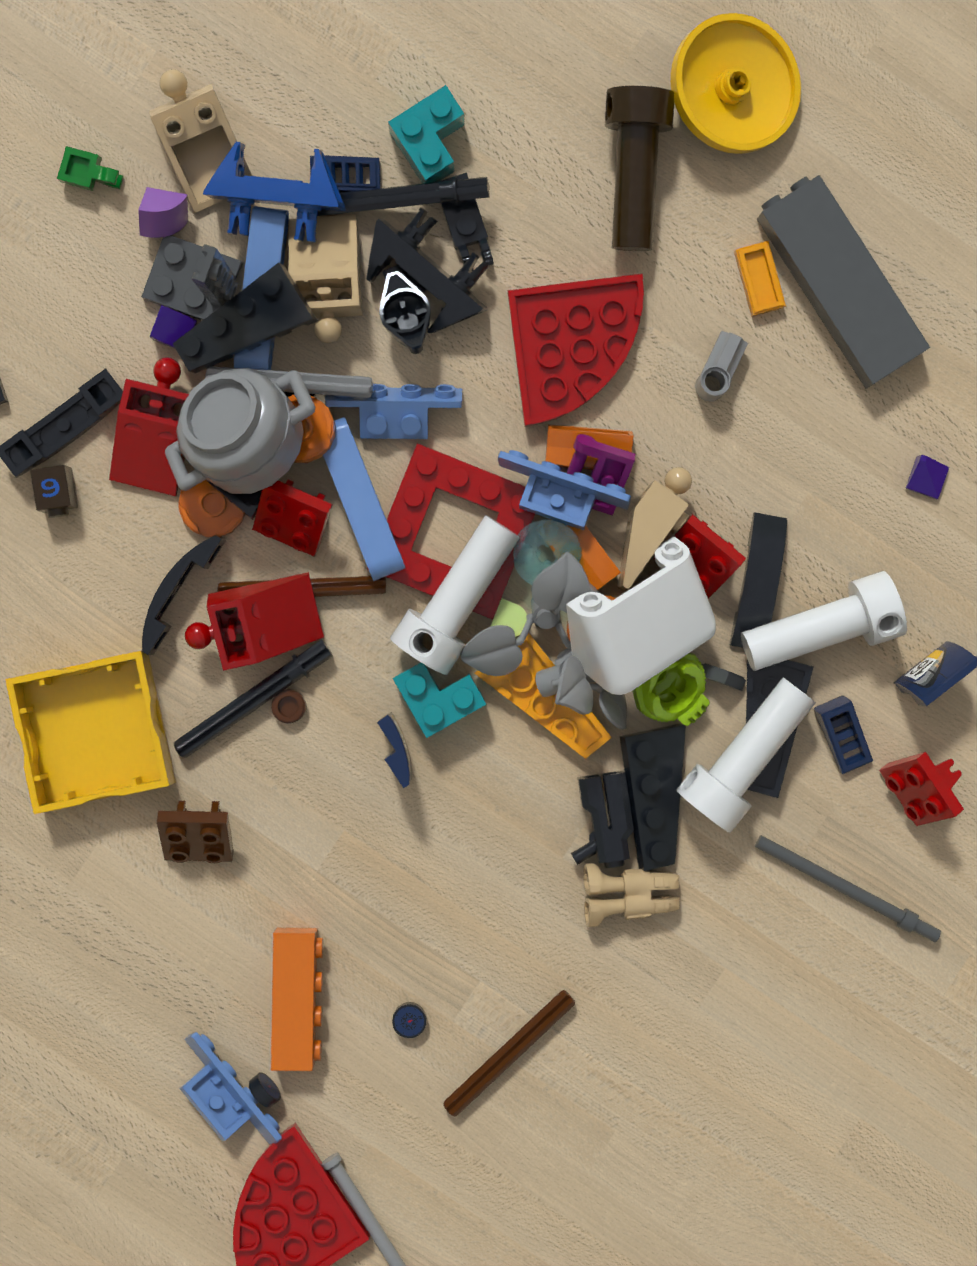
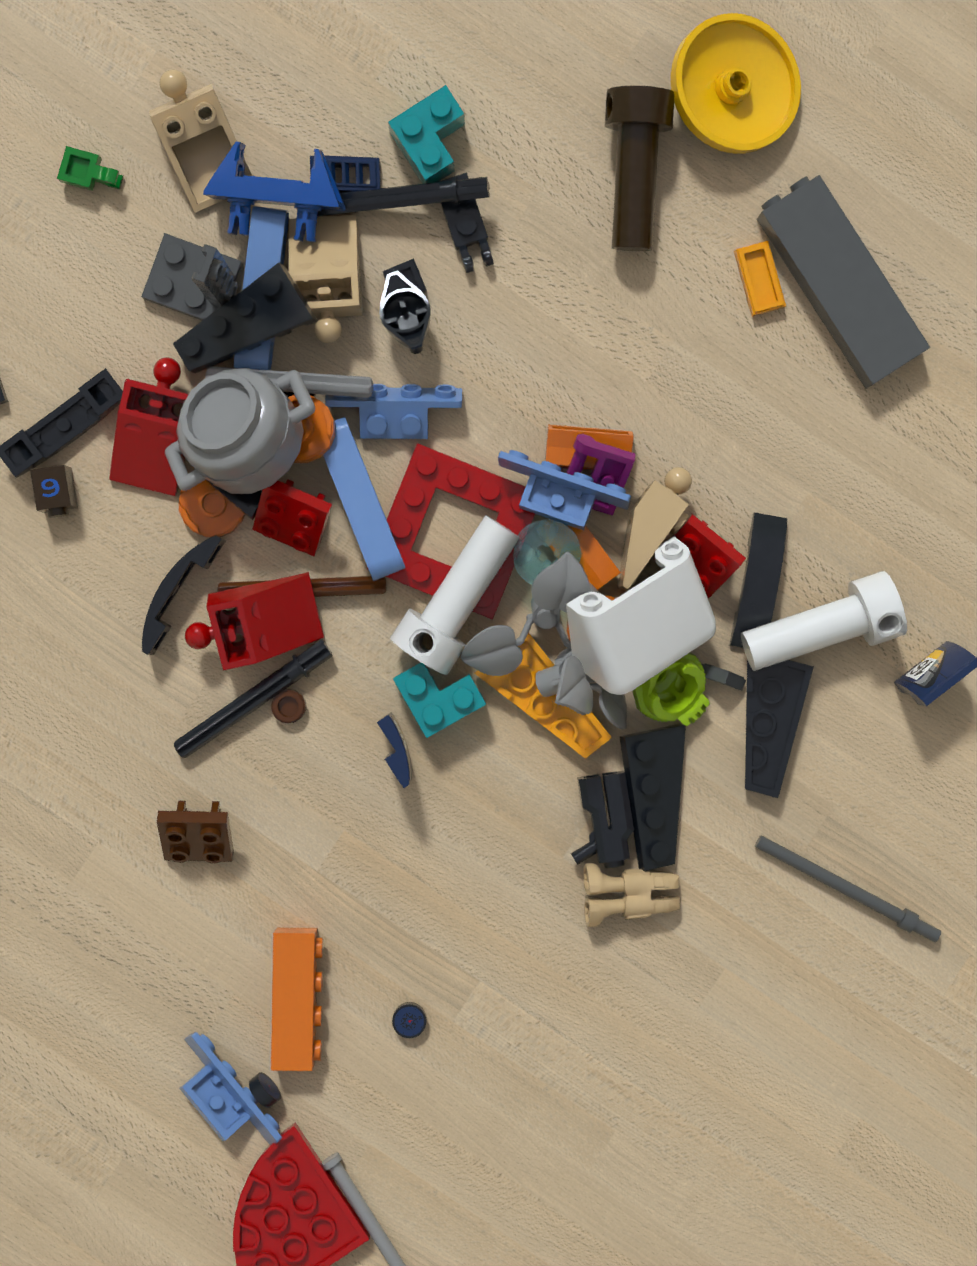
(90, 731): yellow tile -> none
(162, 213): medium lavender brick -> none
(170, 326): dark purple slope -> none
(405, 249): black hose -> none
(509, 1053): reddish brown axle -> none
(510, 615): yellowish green tile -> none
(571, 341): red plate -> none
(720, 790): white piece -> none
(721, 365): light grey piece -> none
(833, 708): dark blue slope -> none
(923, 787): red plate -> none
(927, 476): dark purple slope -> none

